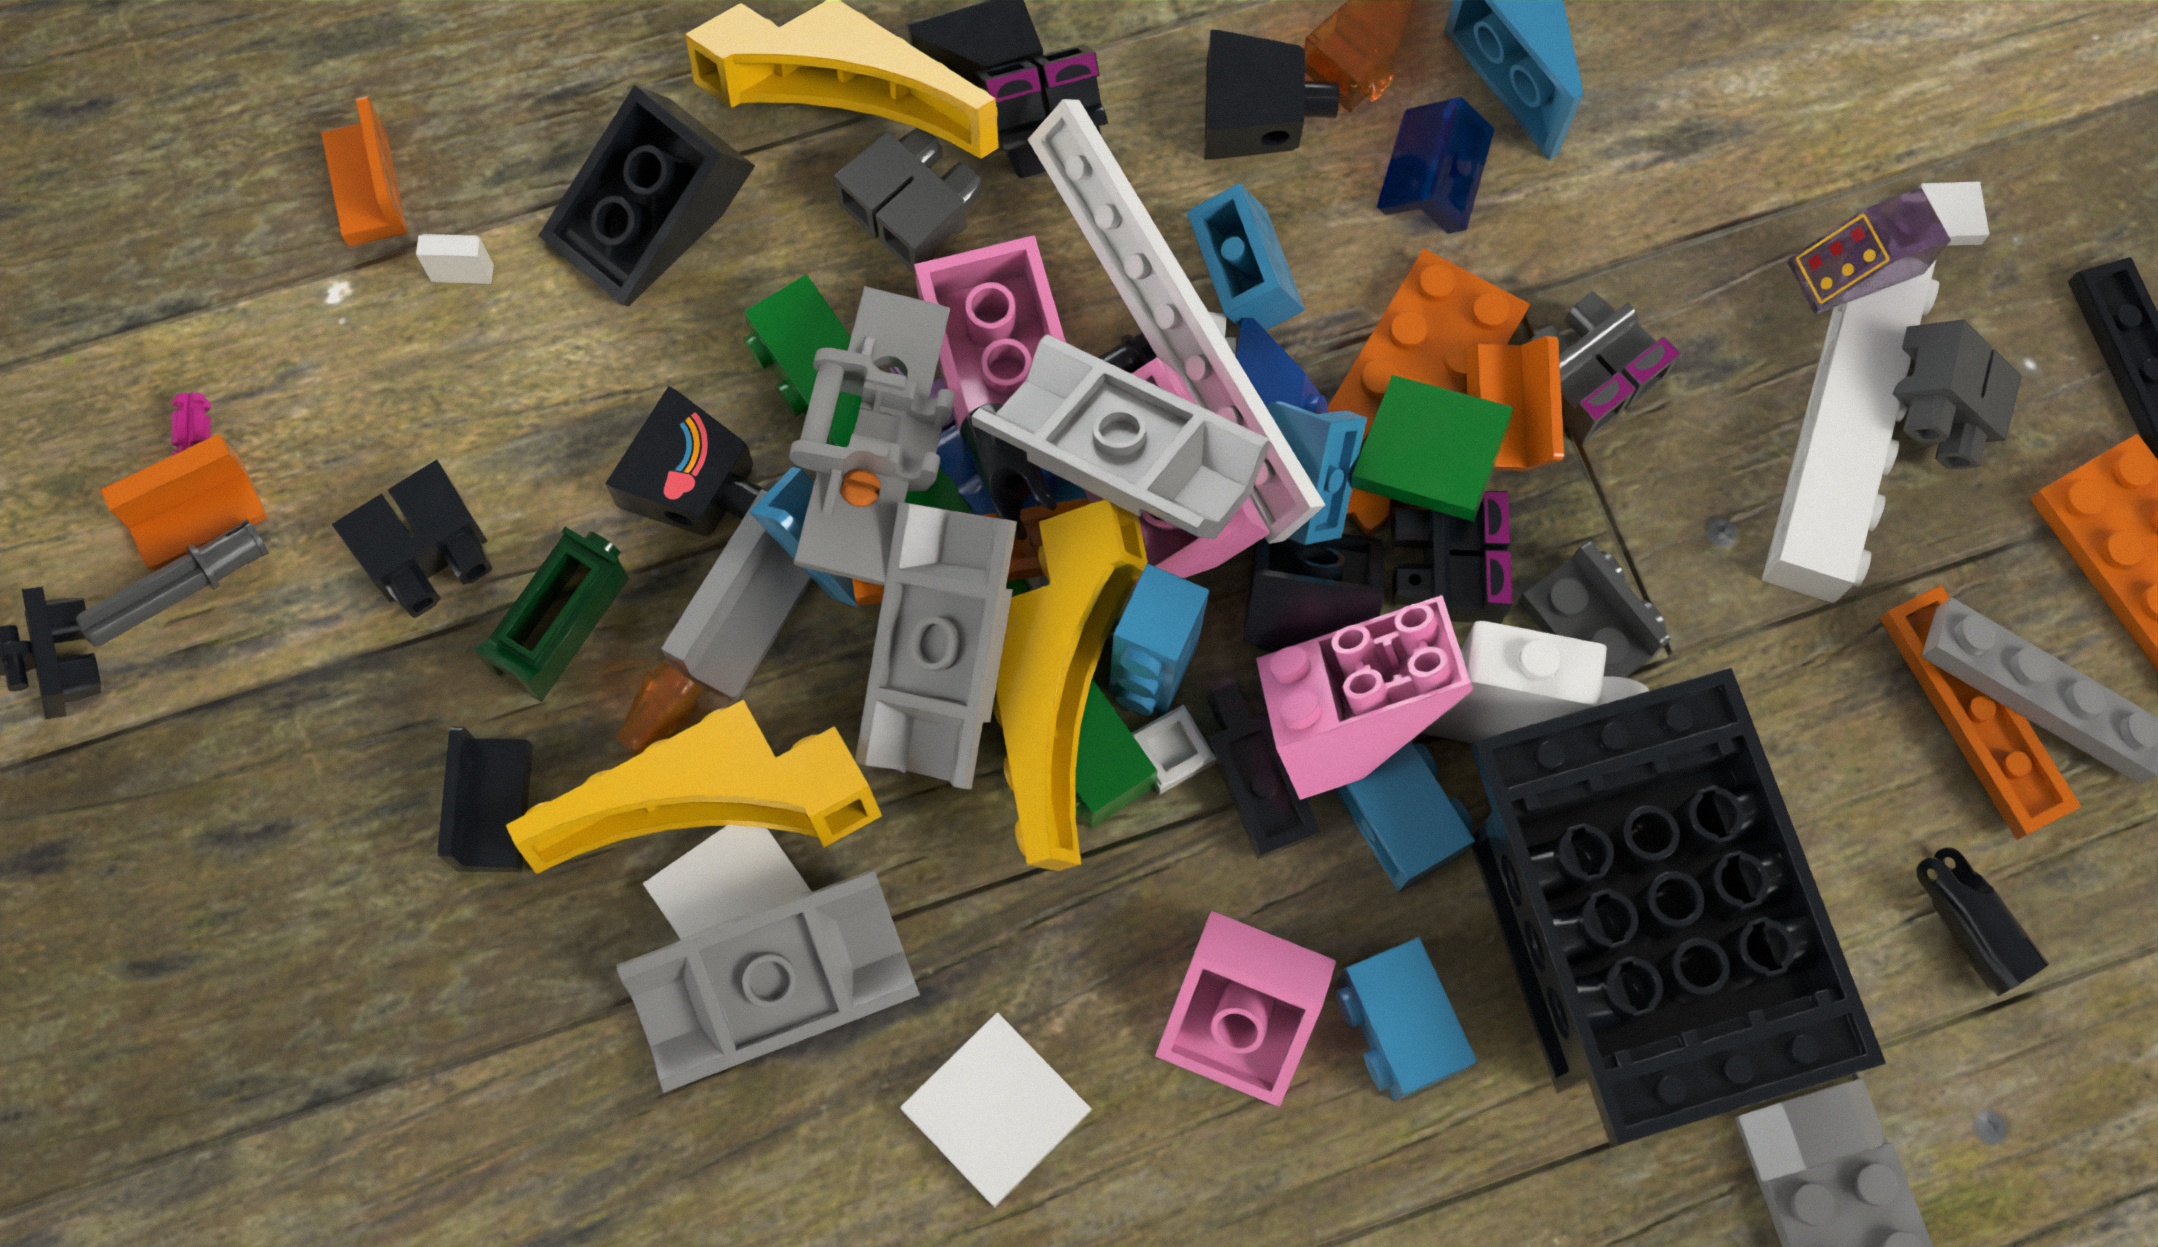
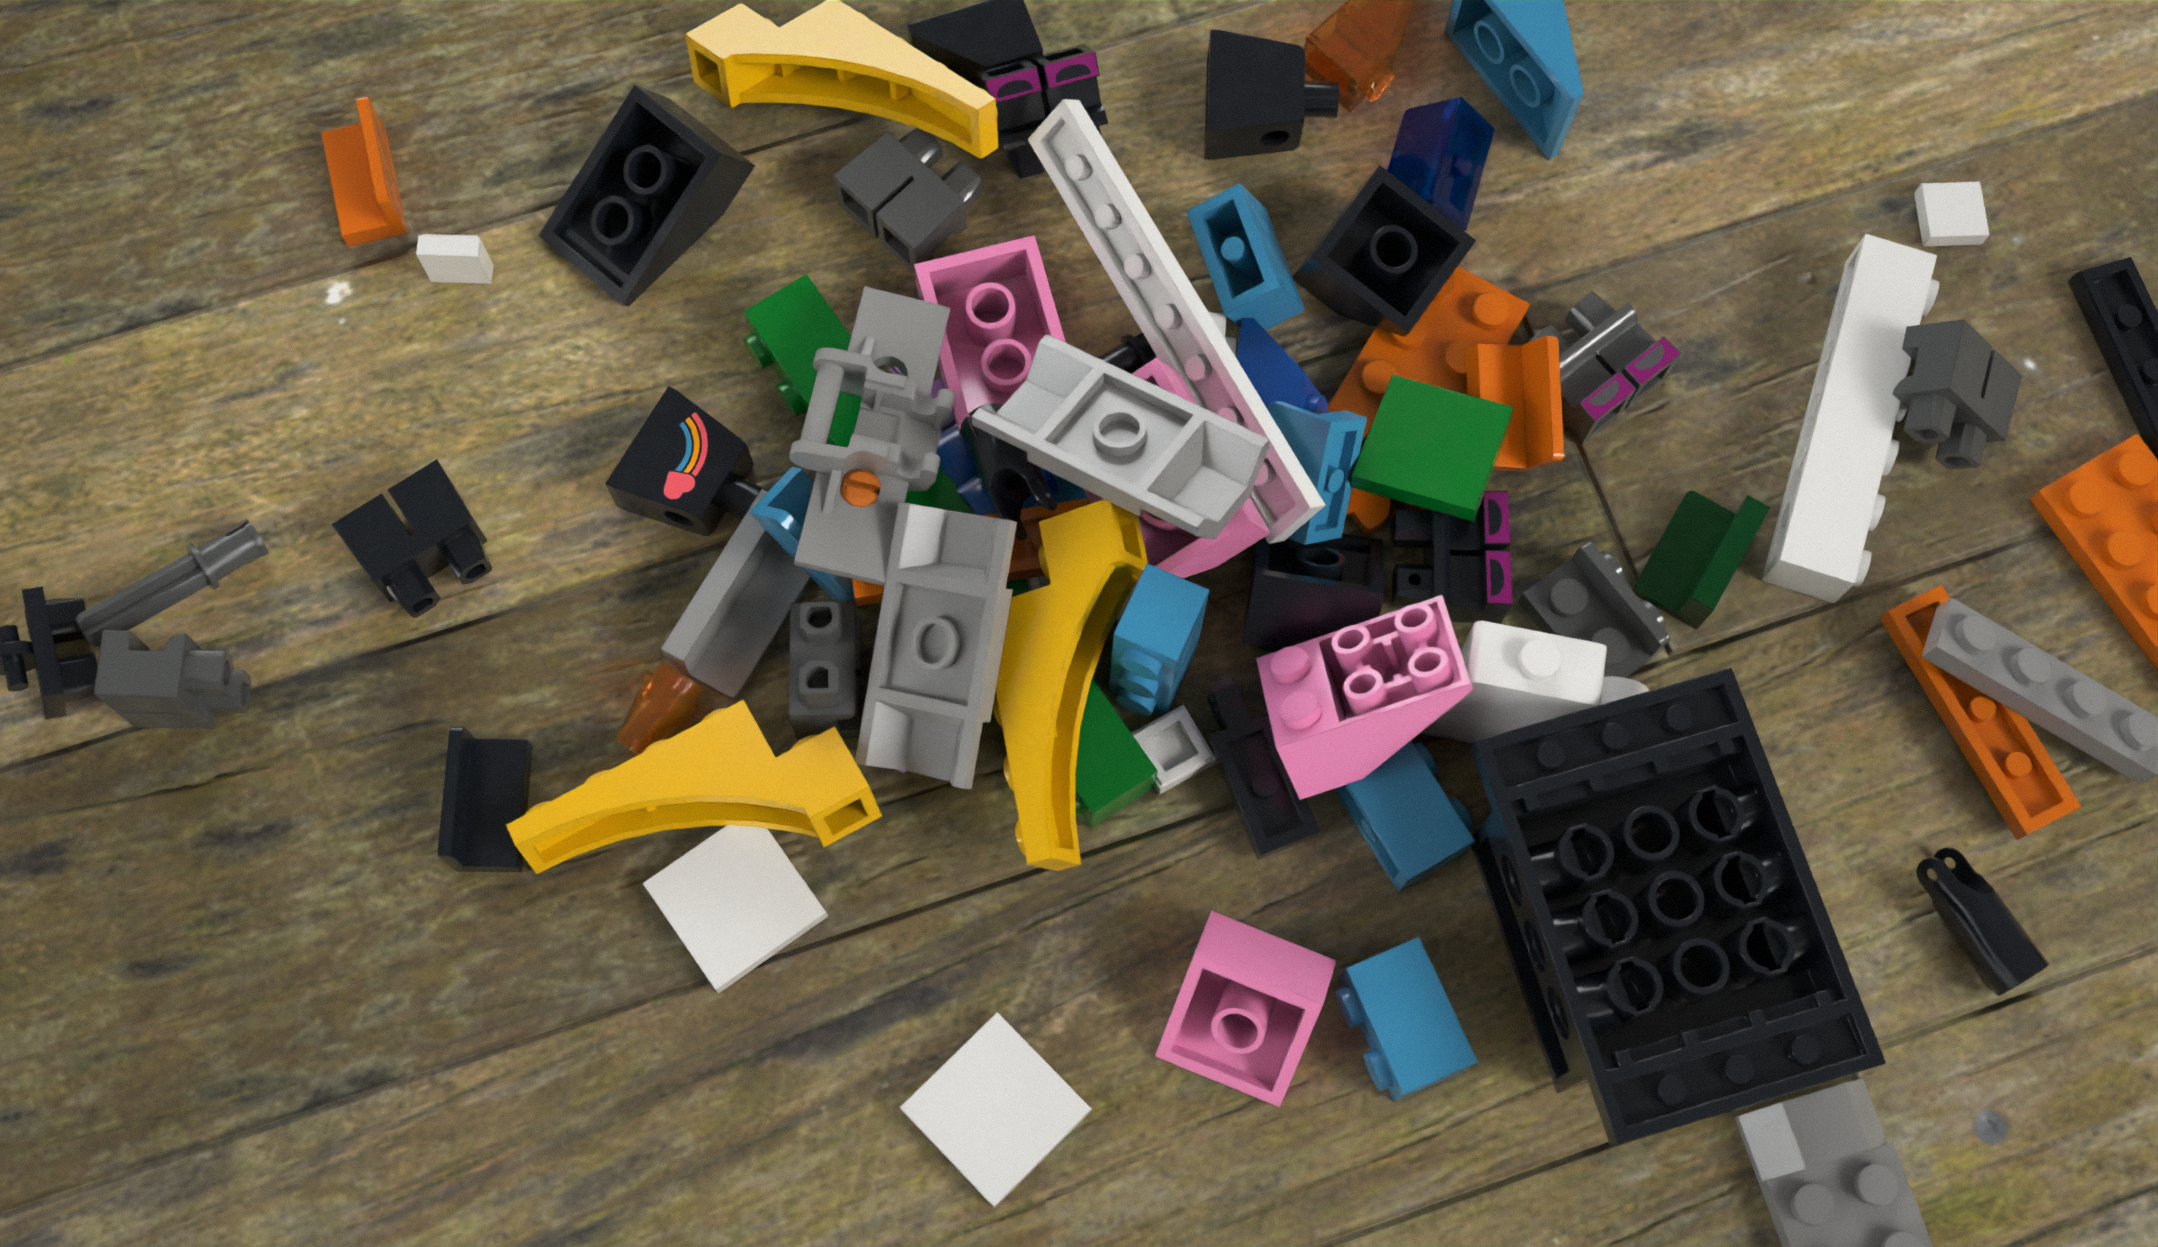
(169, 686): none -> dark grey hips
(185, 501): orange panel -> none
(189, 421): dark pink piece -> none
(572, 626): dark green window -> none
(768, 979): light grey piece -> none
(825, 668): none -> dark grey hips
(1384, 256): none -> black slope
(1698, 556): none -> dark green panel
(1870, 251): clear purple slope -> none

